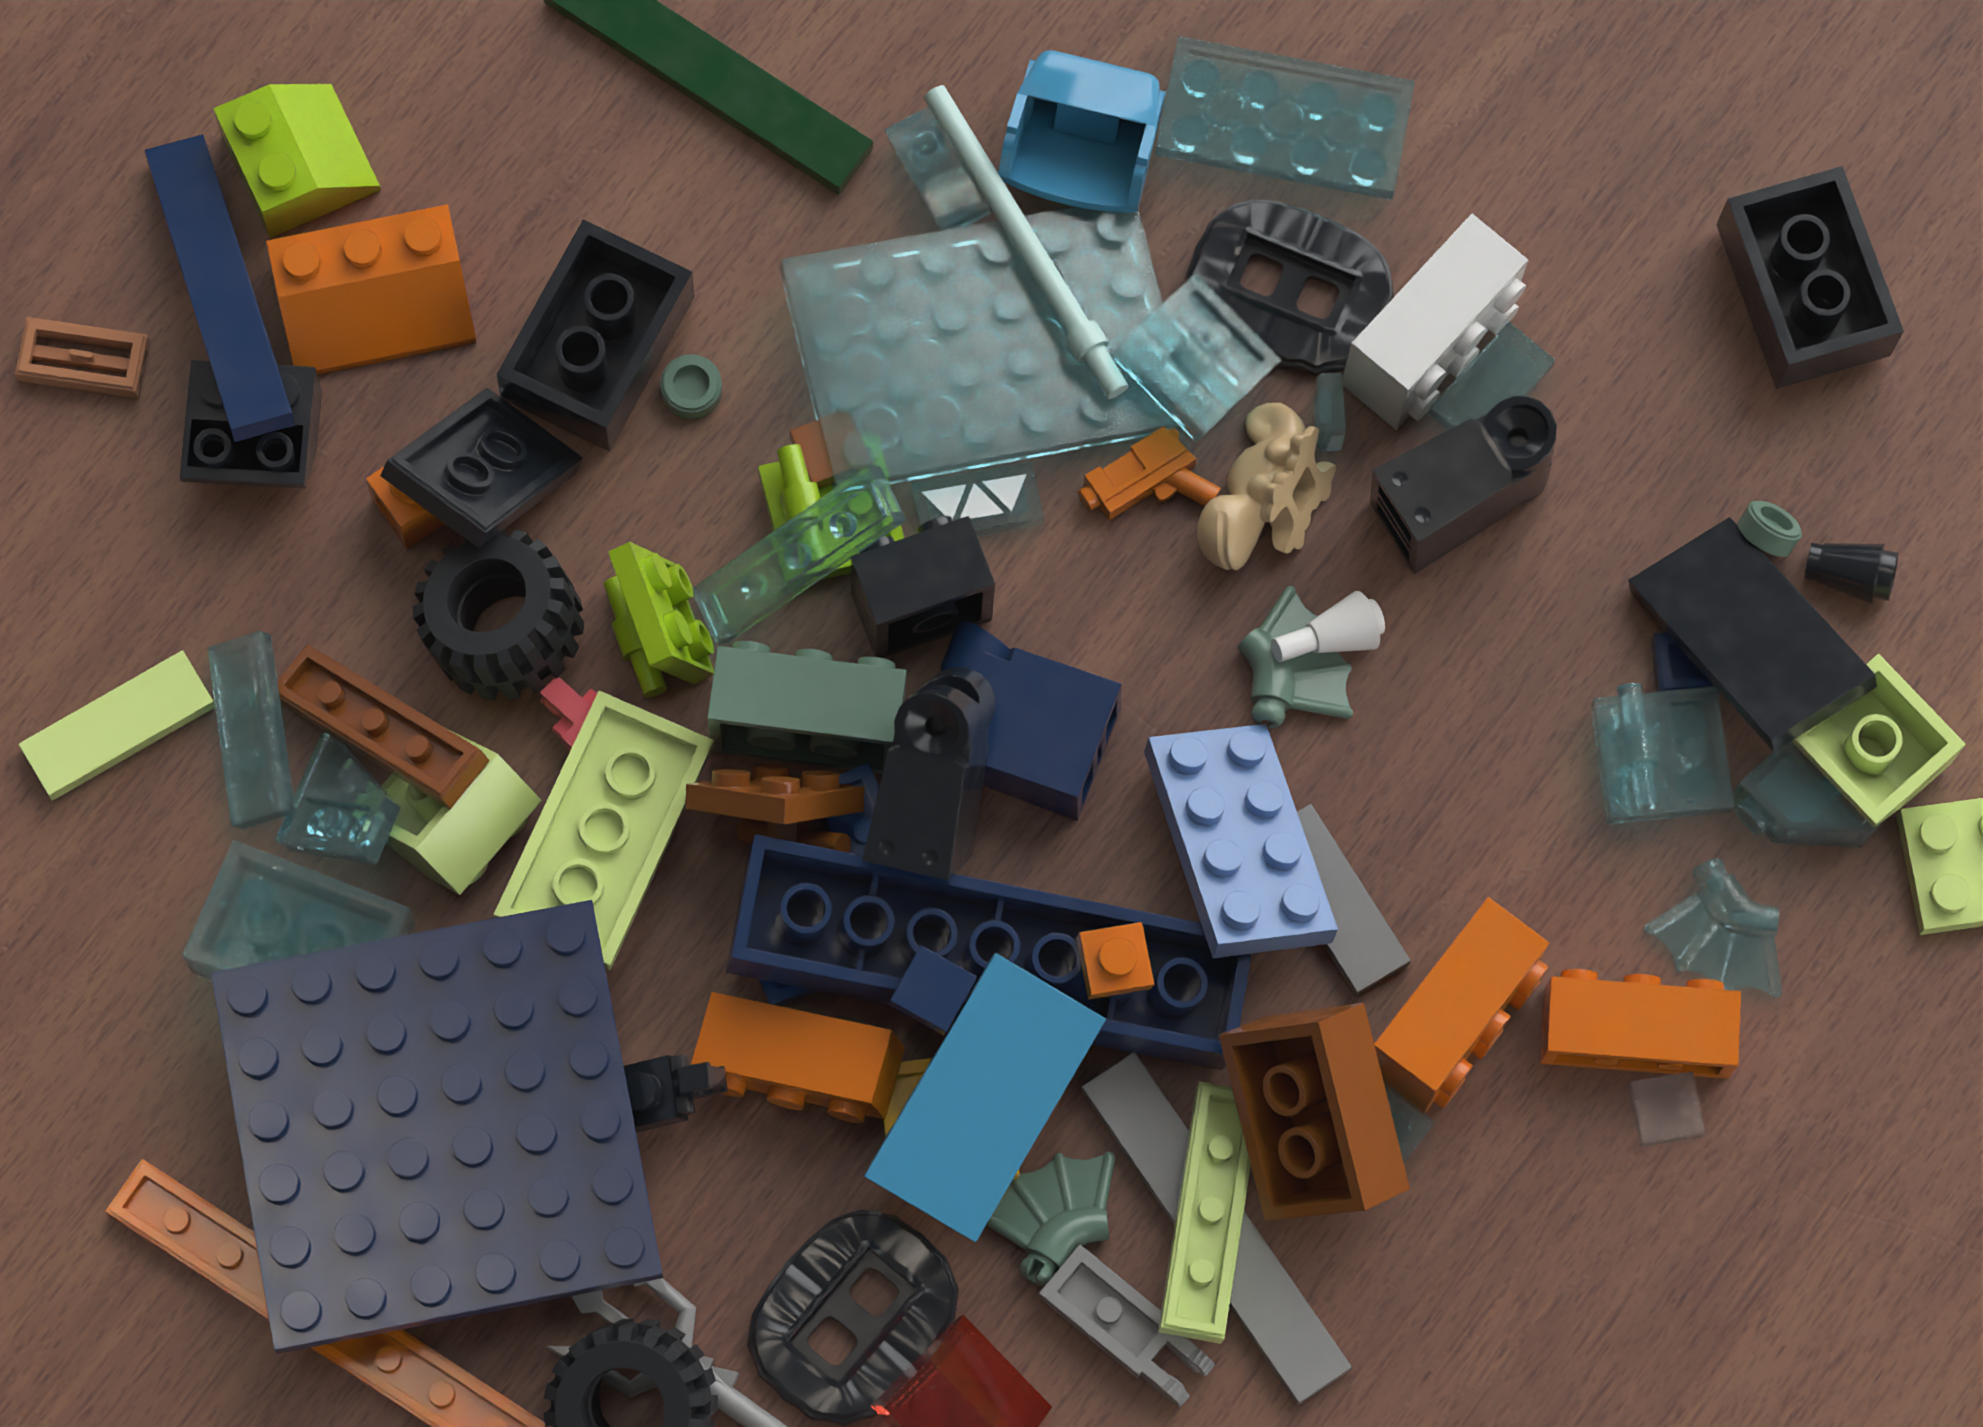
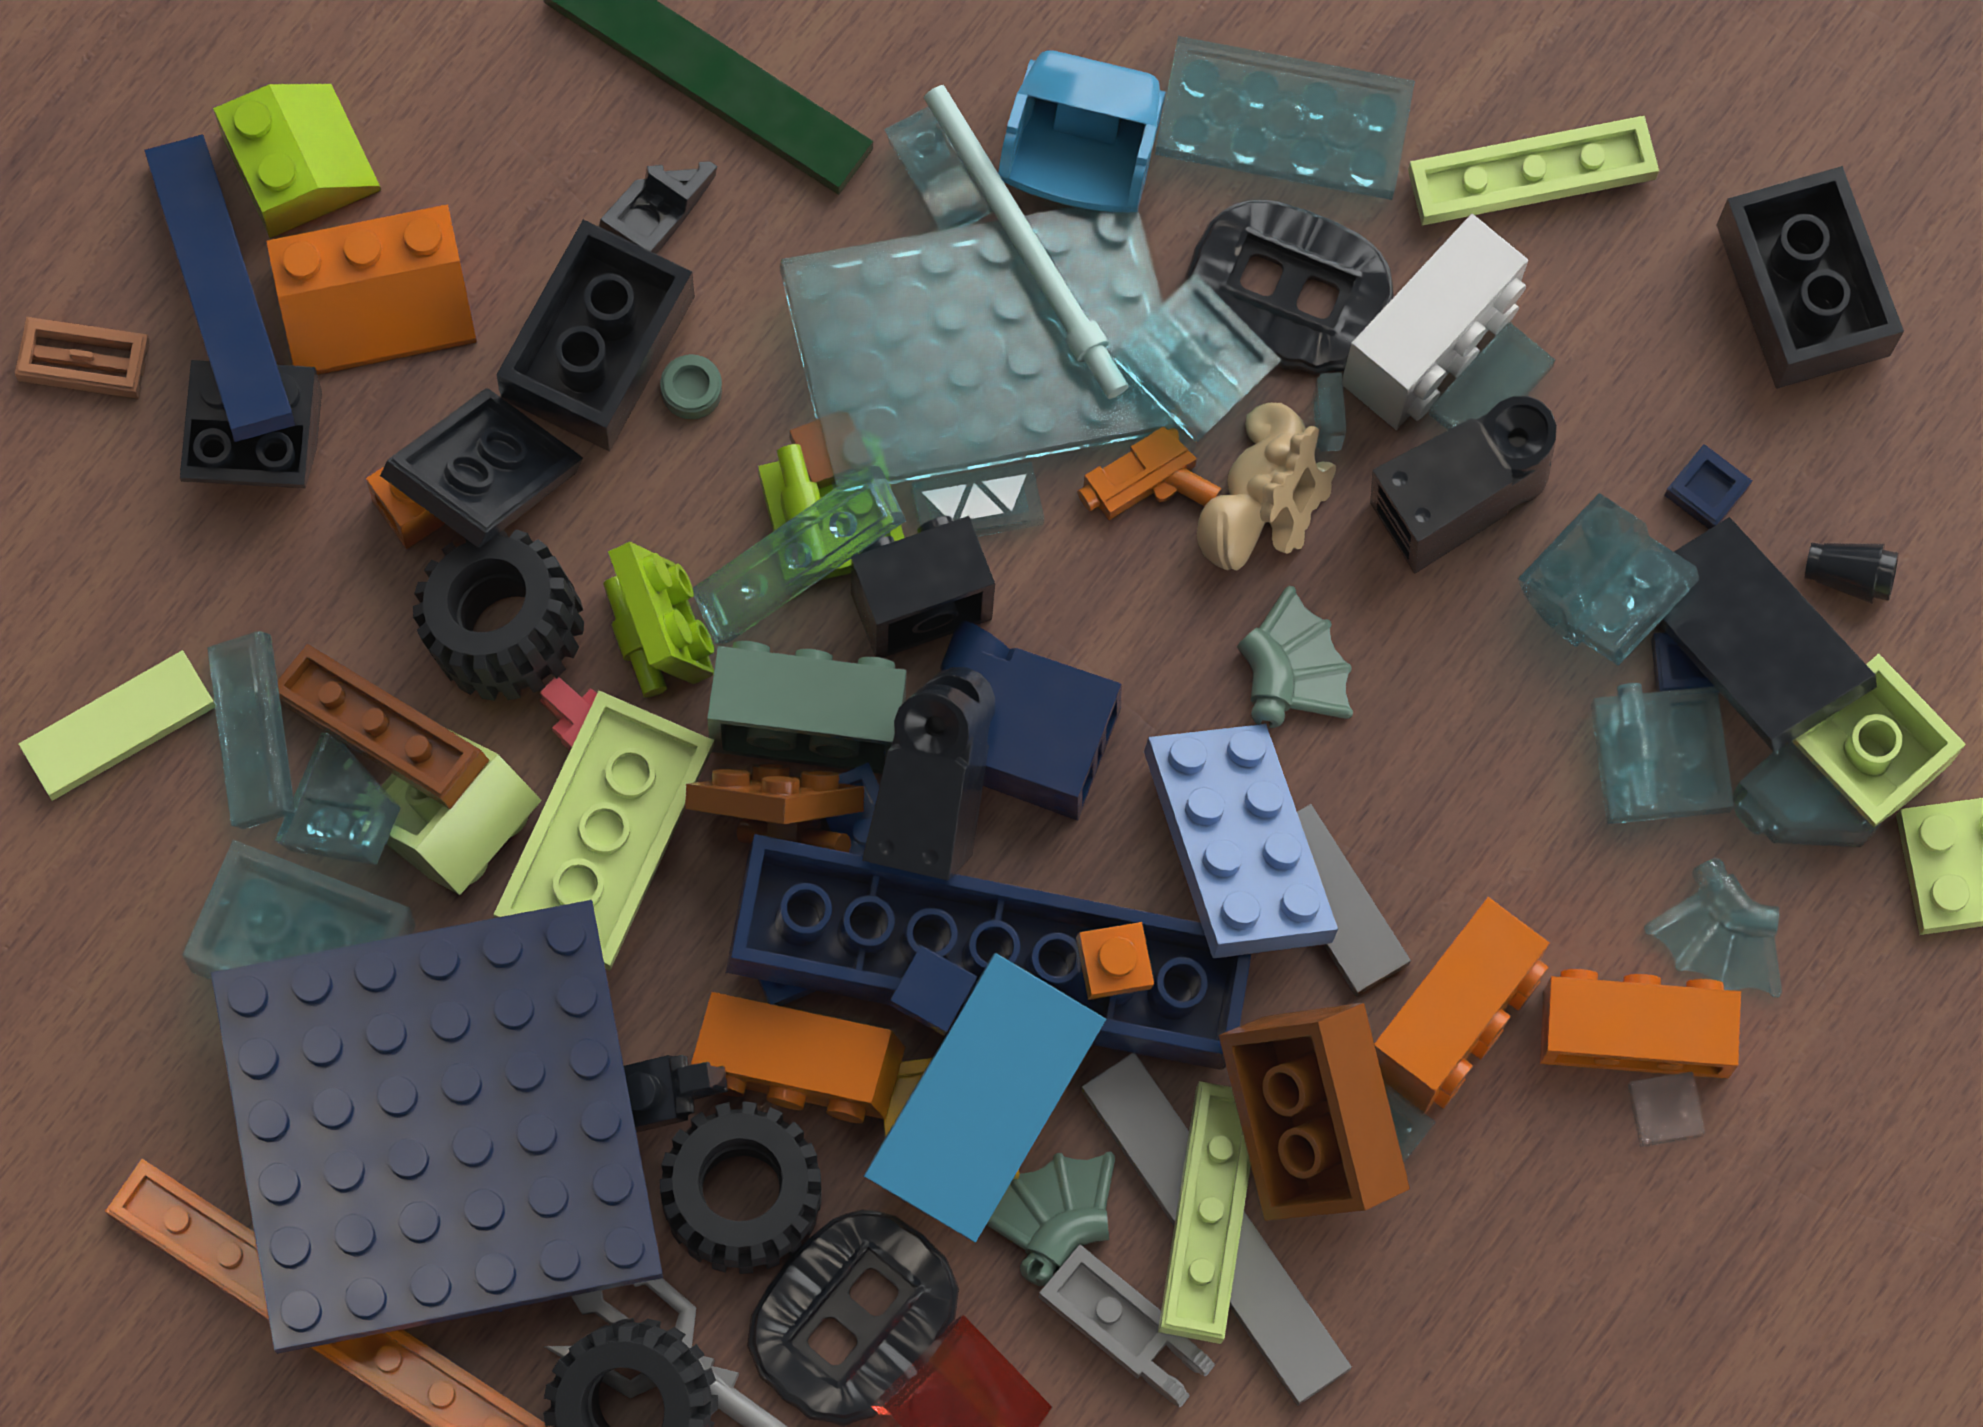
(657, 205): none -> black slope
(741, 1134): none -> black tyre
(1346, 626): white cone -> none
(1533, 170): none -> yellowish green plate
(1606, 580): none -> clear light blue brick
(1708, 487): none -> dark blue tile
(1770, 528): sand green tile -> none

